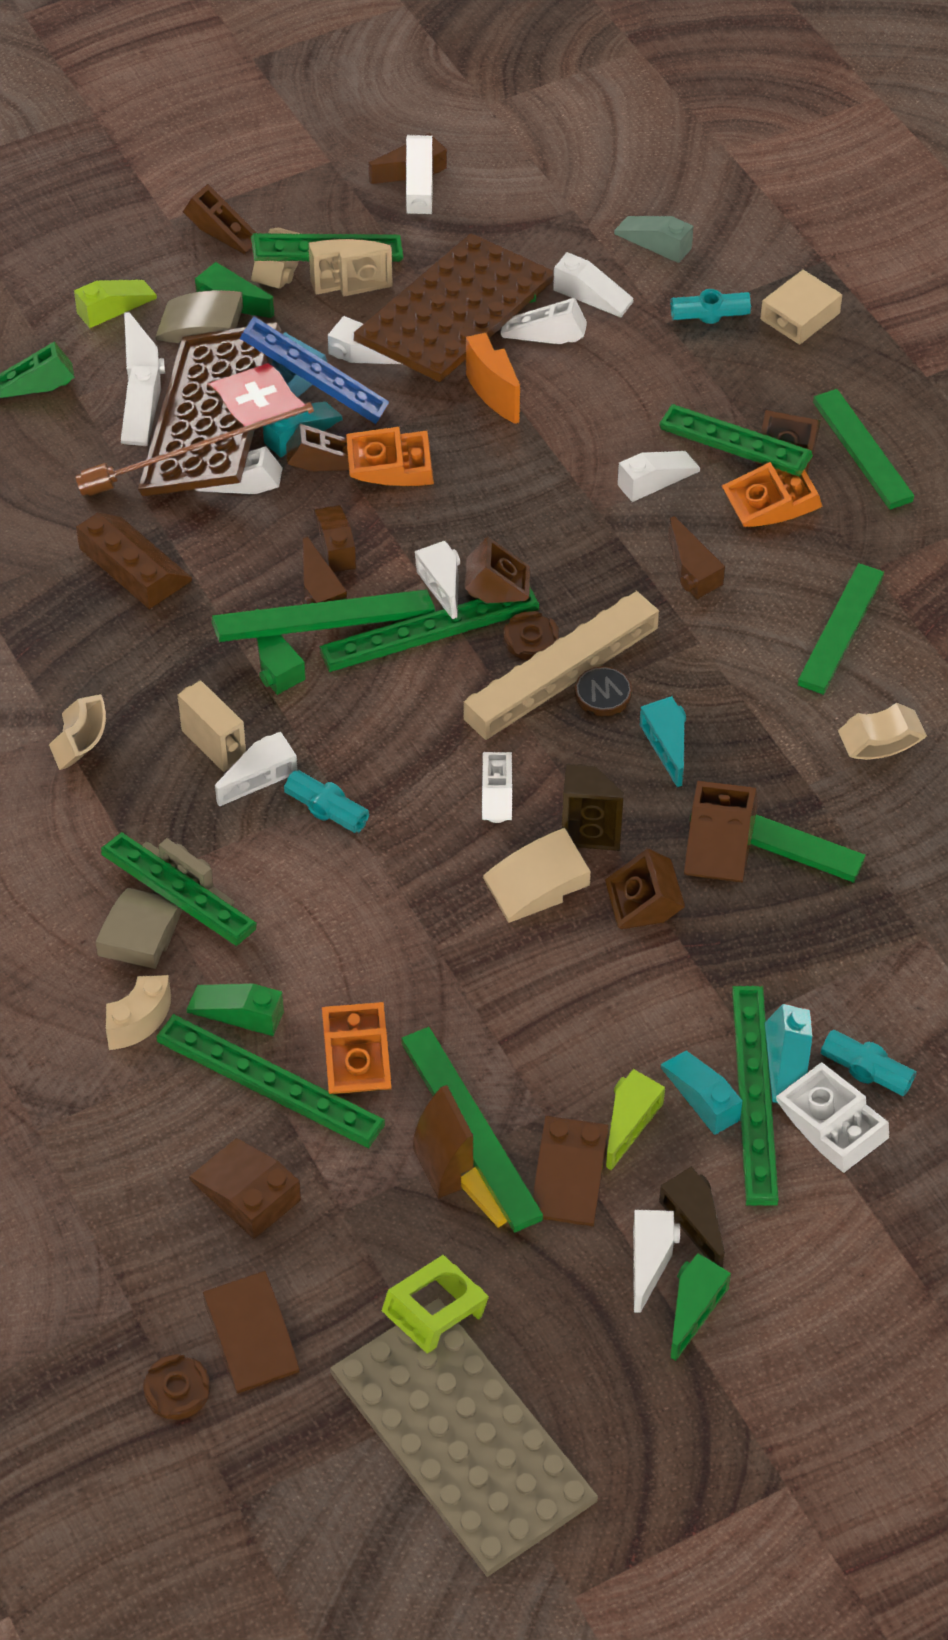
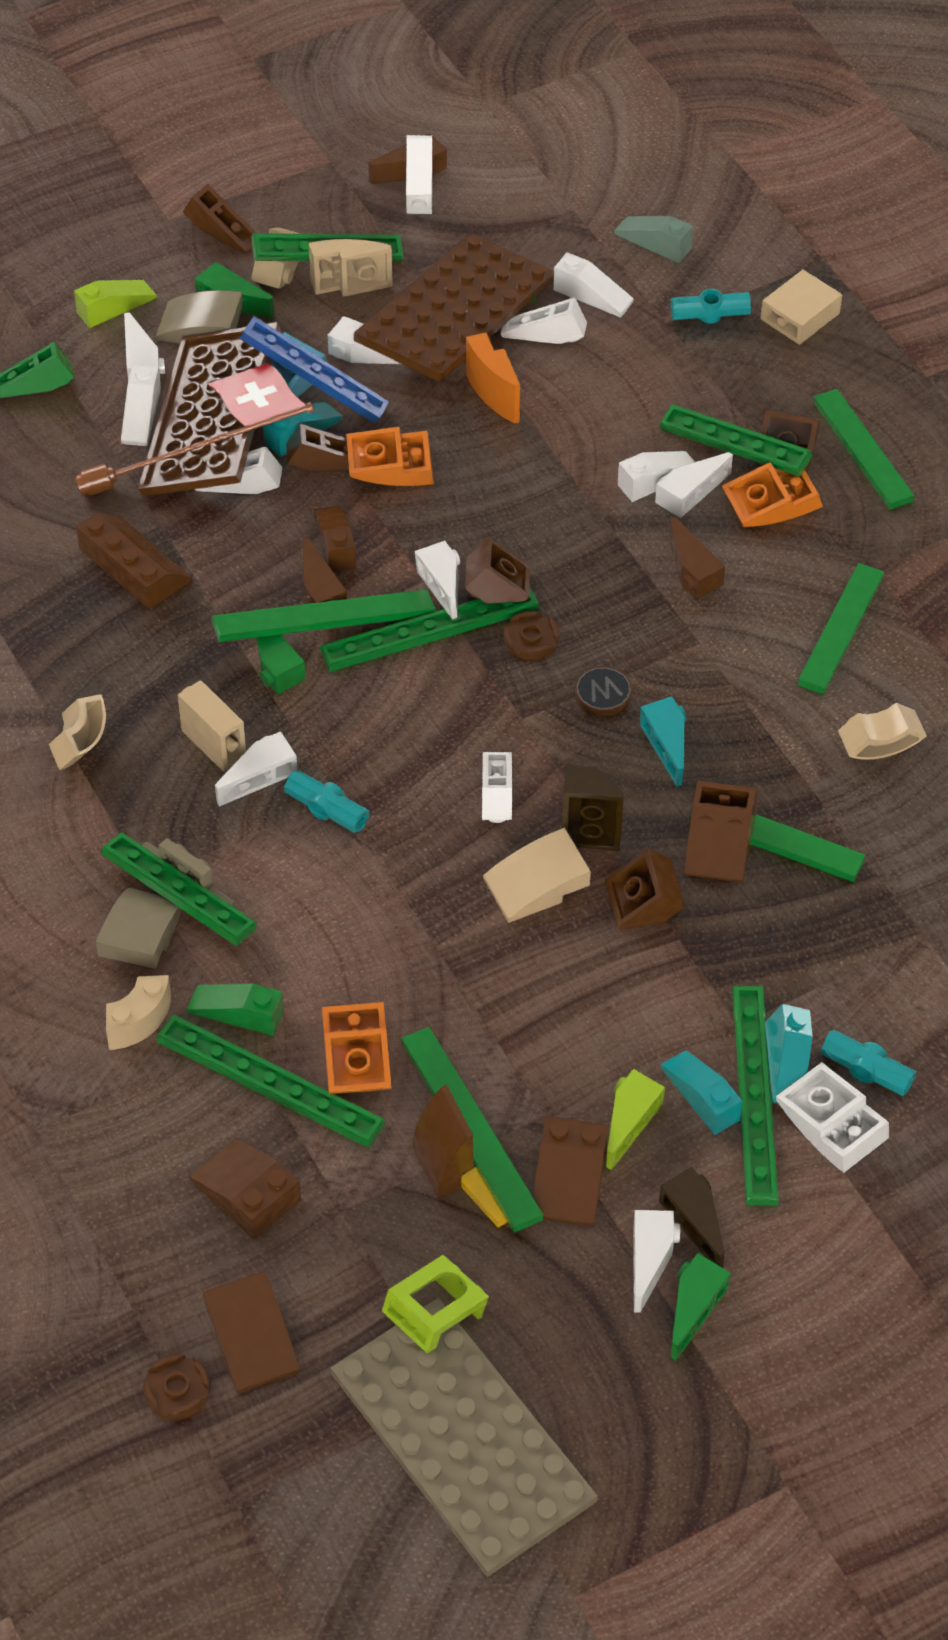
(560, 665): tan brick -> none
(691, 483): none -> white slope

